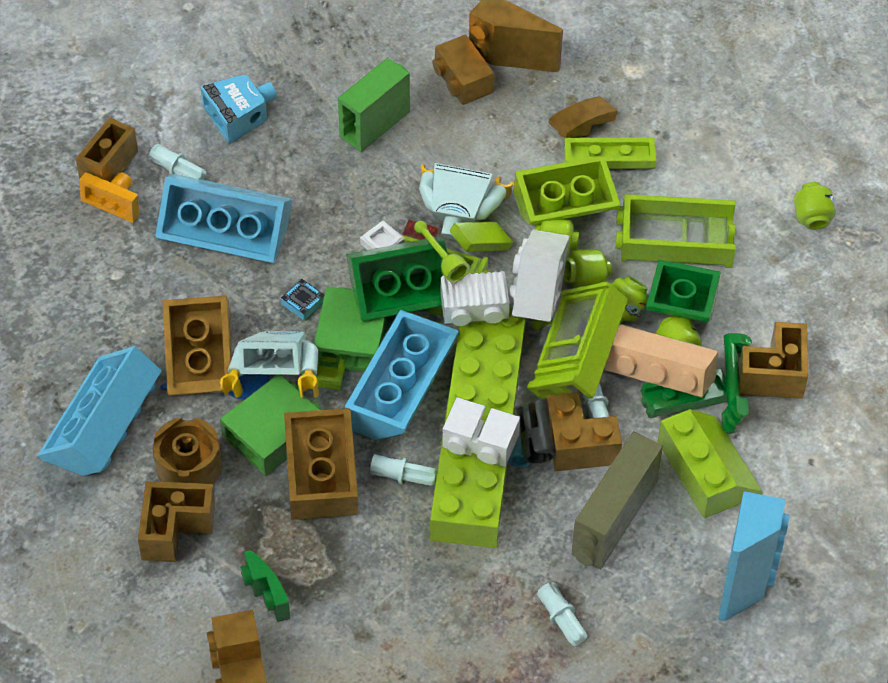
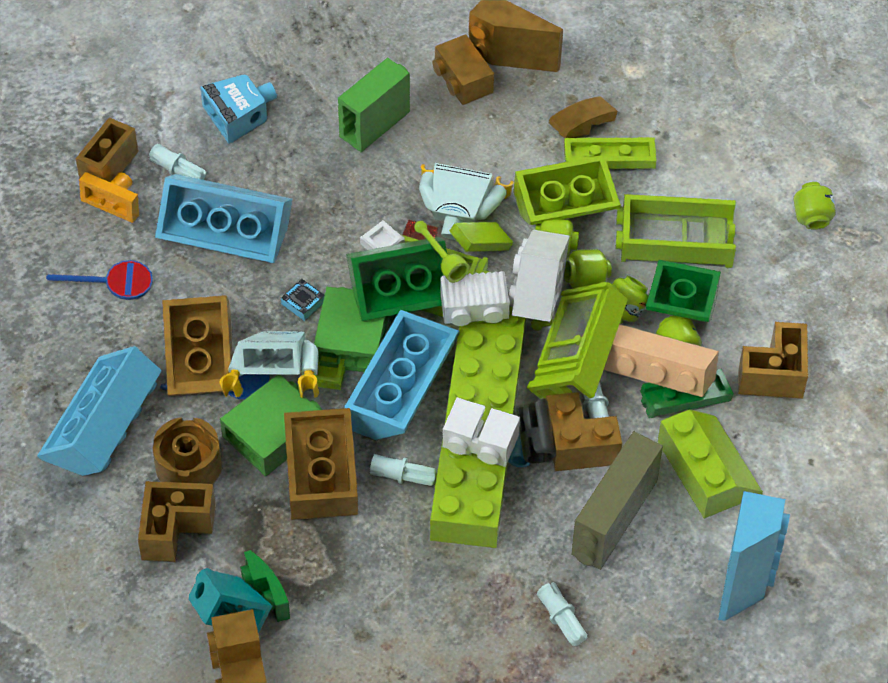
(124, 280): none -> piece
(221, 594): none -> teal torso
(737, 406): green hinge -> none

